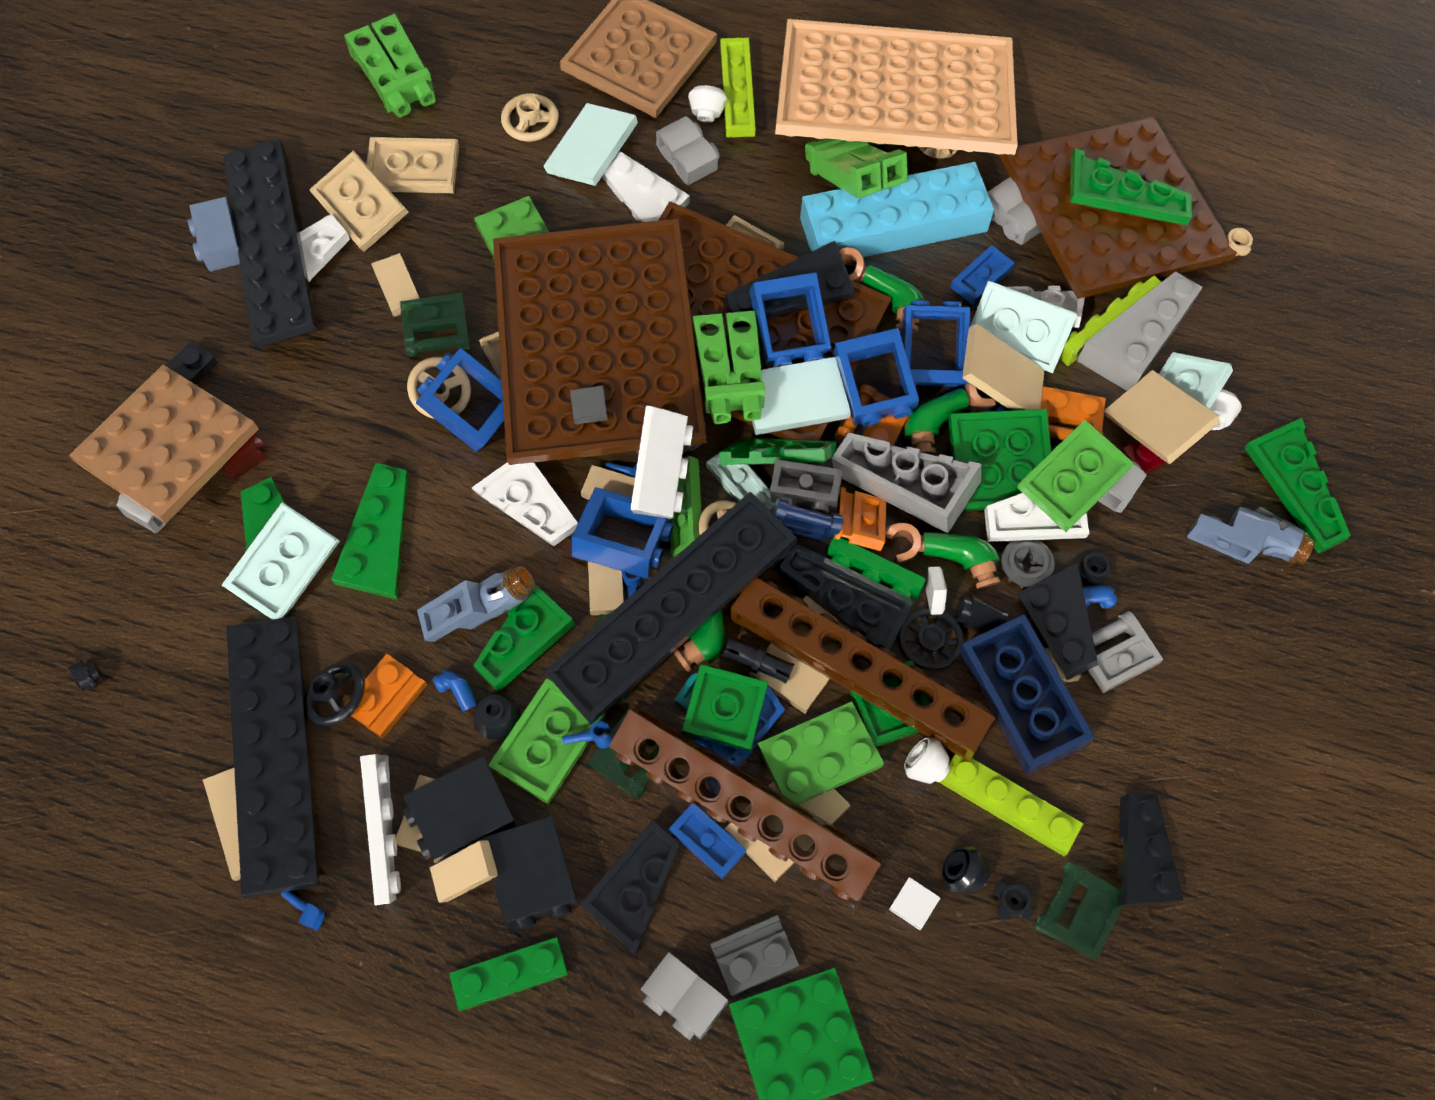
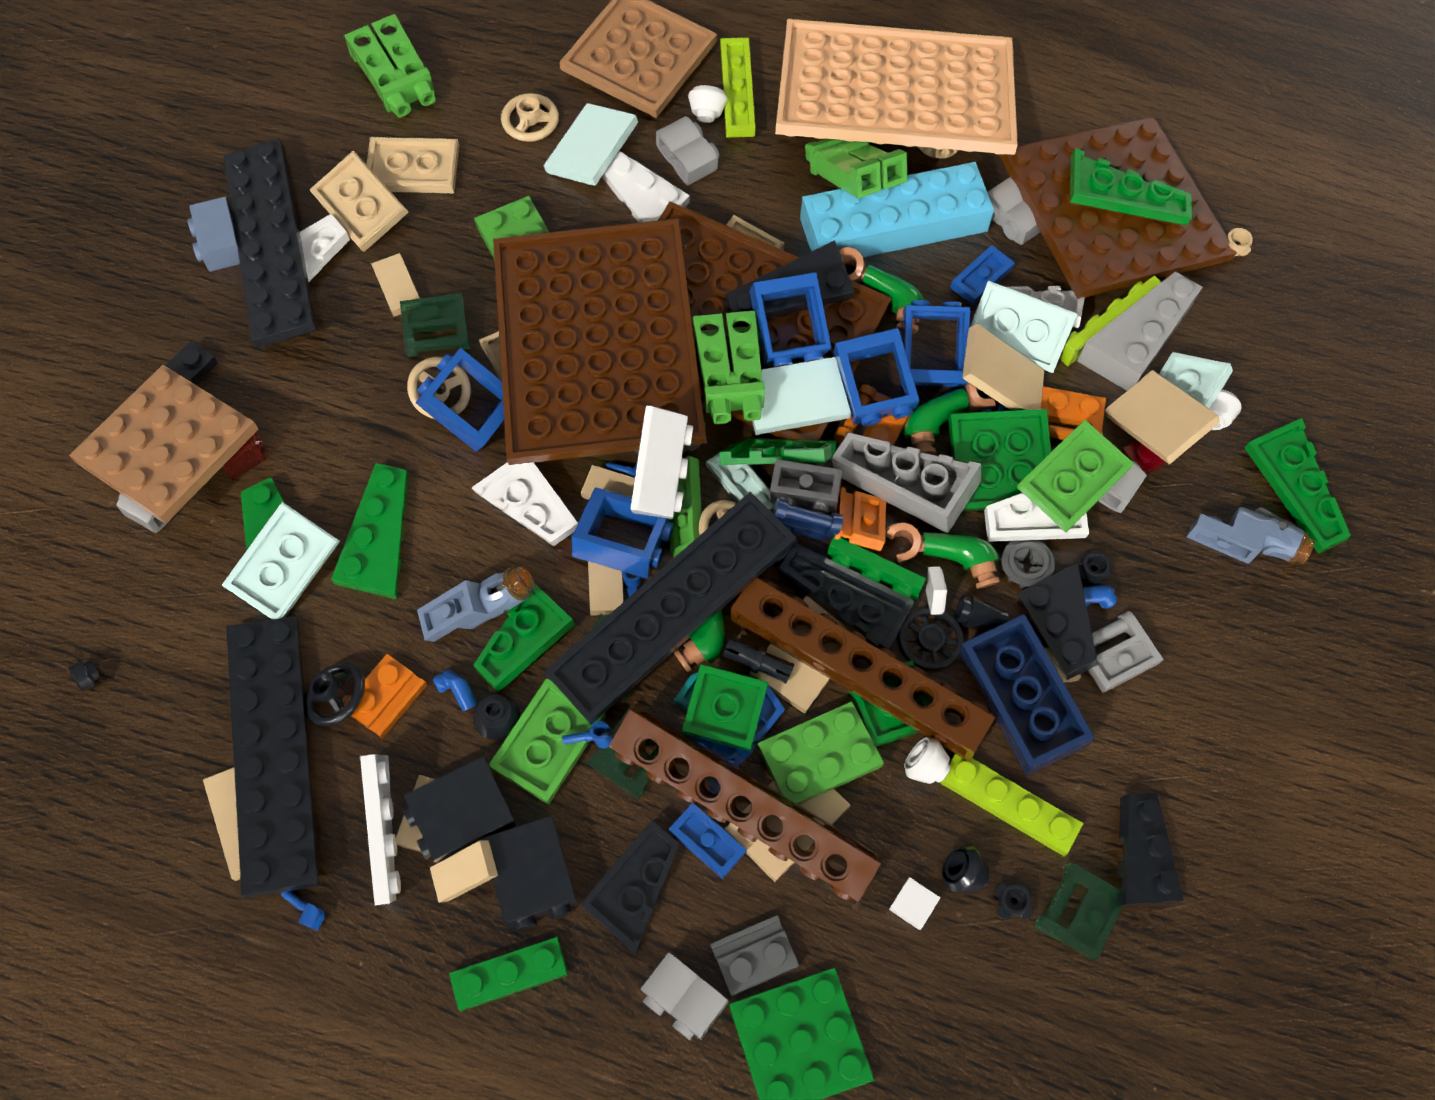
(588, 405): dark grey tile -> none

